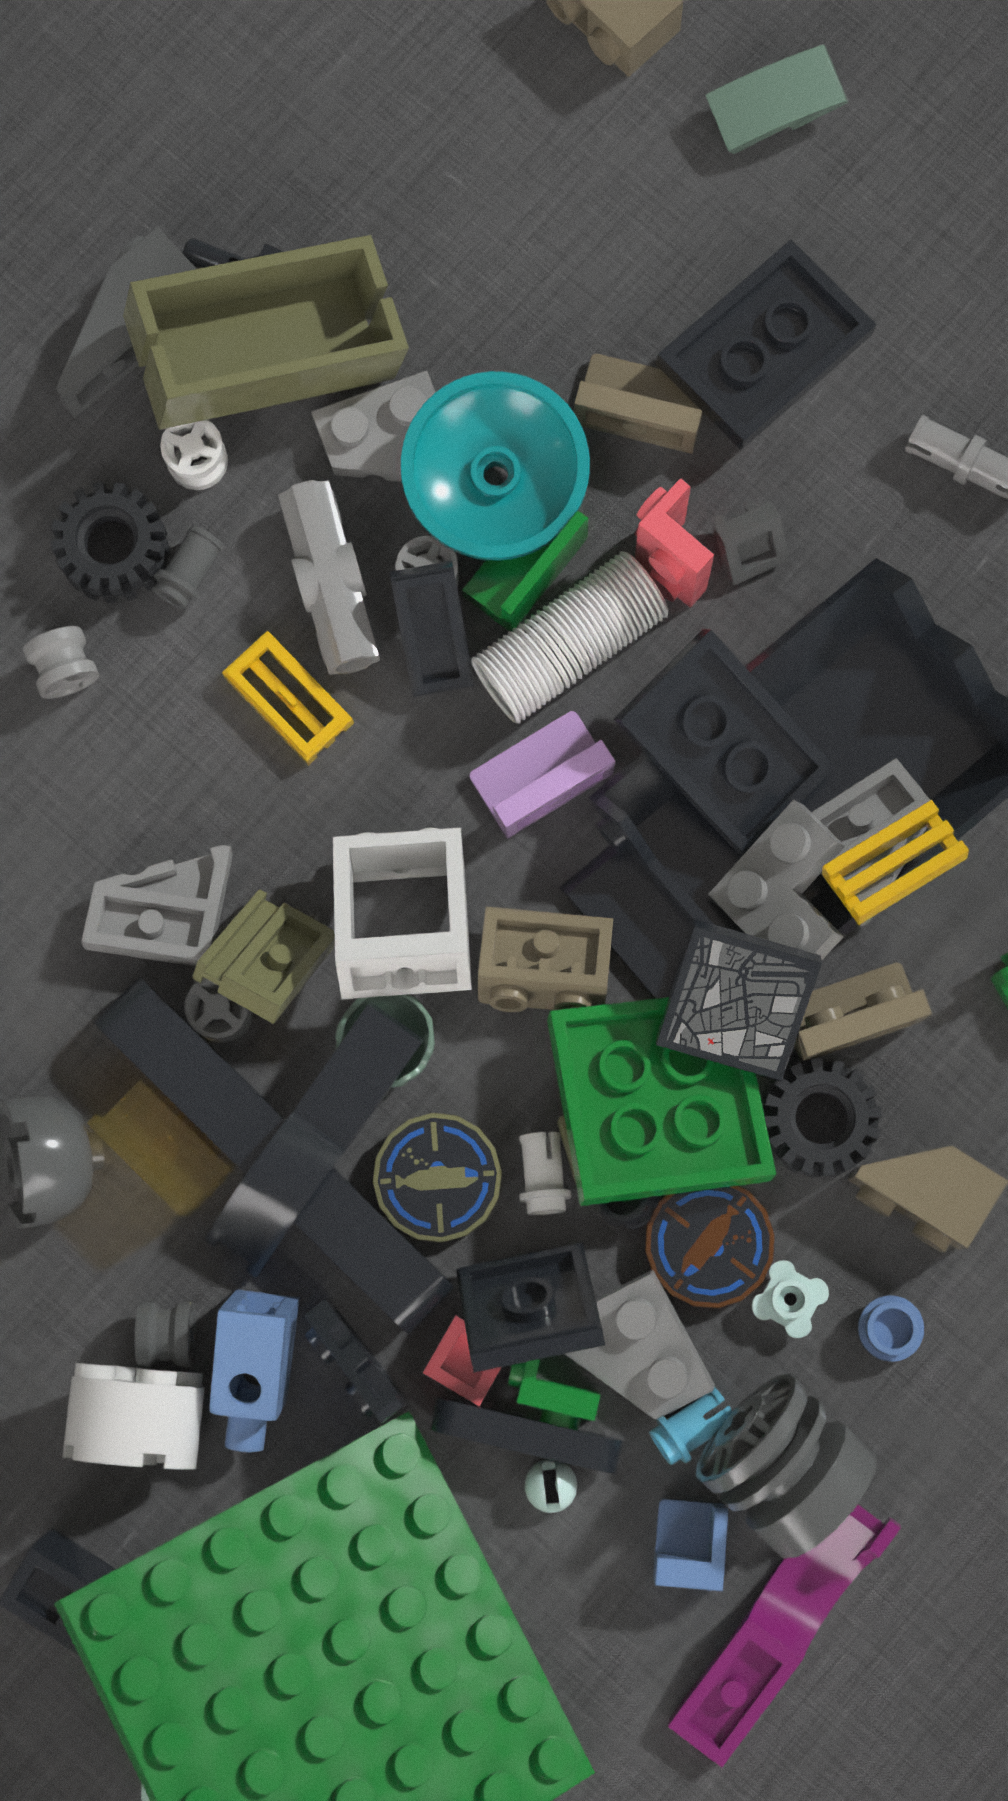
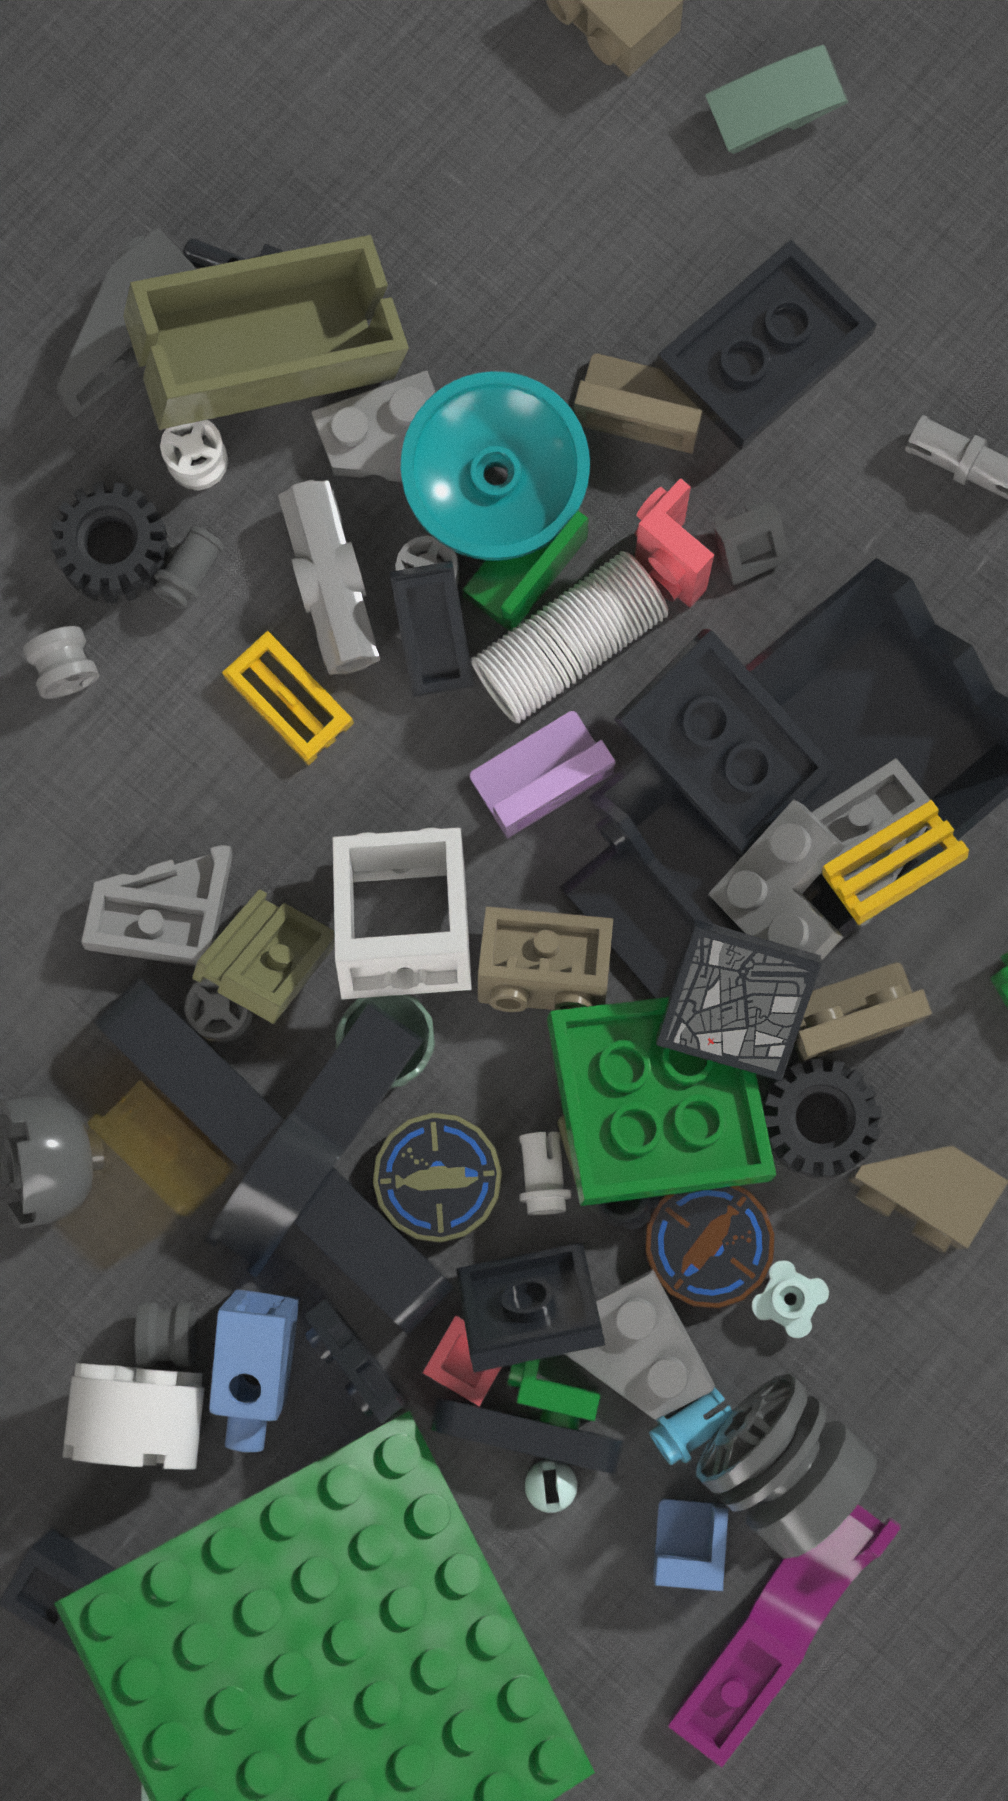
(890, 1328): medium blue plate -> none

